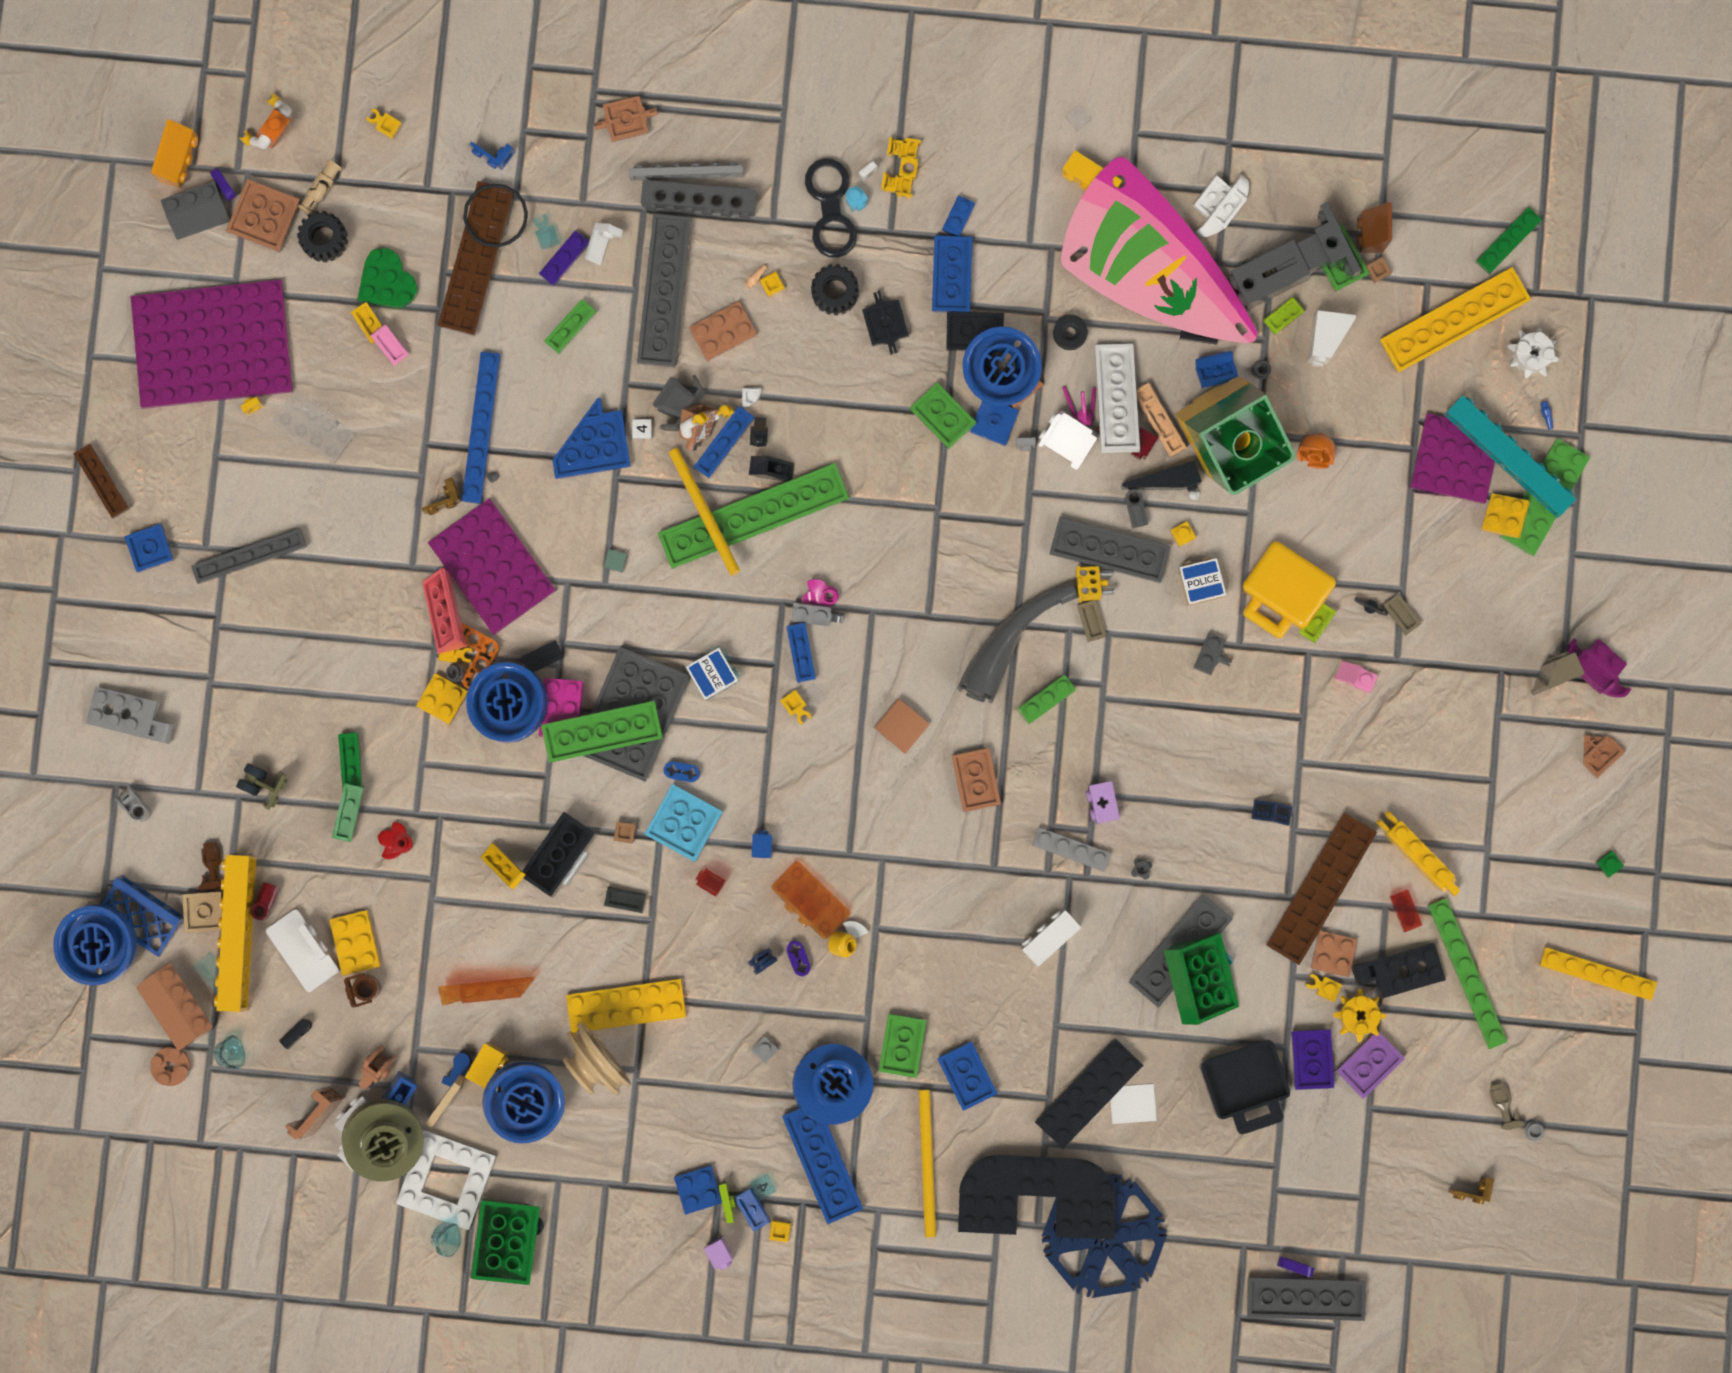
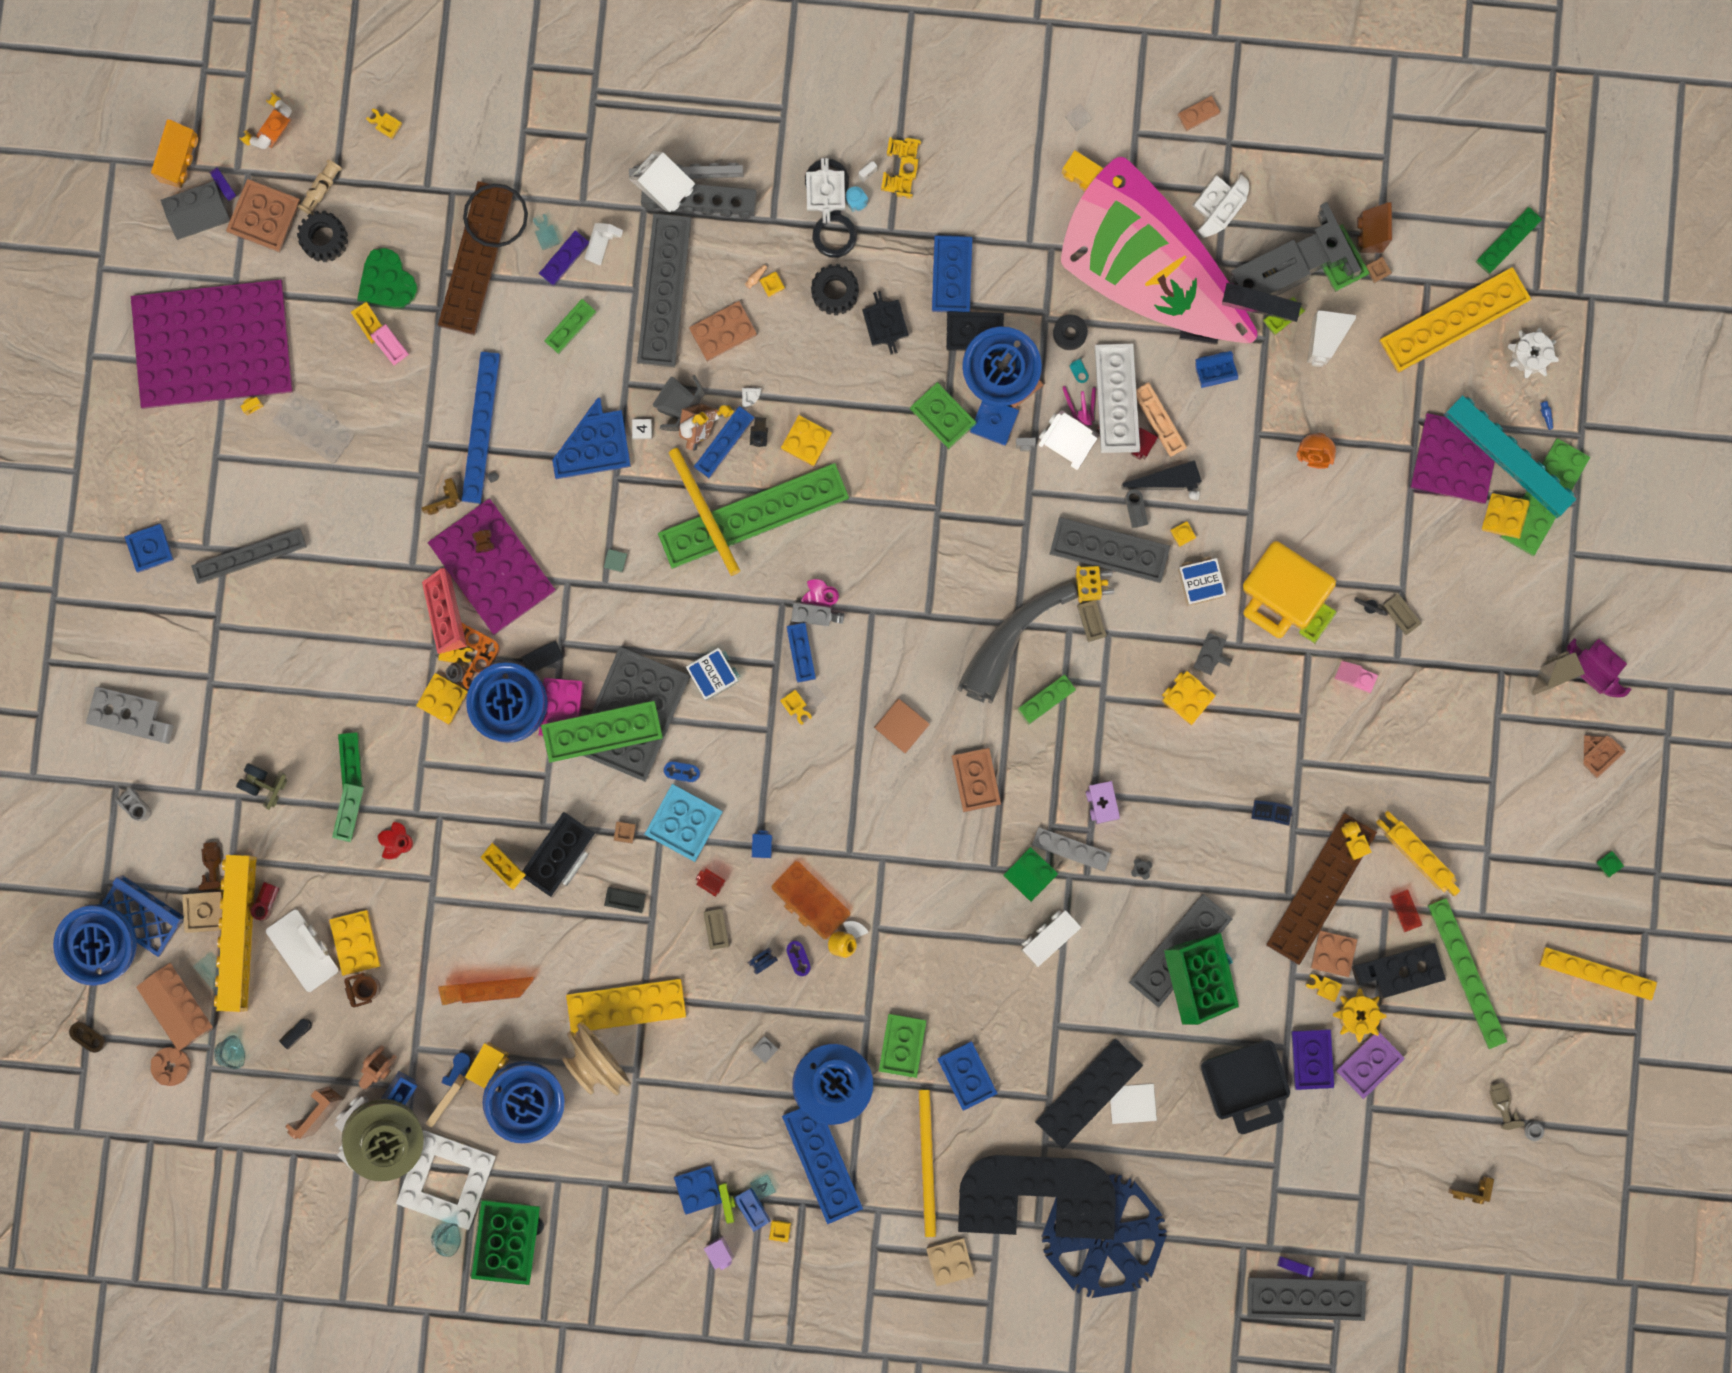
(87, 1038): none -> dark brown plate
(101, 481): reddish brown plate -> none
(483, 541): none -> reddish brown wheel
(503, 155): blue bracket -> none
(625, 119): nougat plate -> none
(662, 181): none -> white slope
(716, 929): none -> dark tan tile
(771, 468): black slope -> none
(806, 440): none -> yellow plate
(825, 190): none -> white plate
(950, 1262): none -> tan plate
(958, 216): blue plate -> none
(1030, 874): none -> green slope
(1077, 367): none -> teal piece
(1187, 697): none -> yellow plate
(1198, 113): none -> nougat plate
(1236, 435): green piece -> none
(1260, 302): none -> black slope
(1261, 363): dark grey plate -> none
(1357, 846): none -> yellow plate

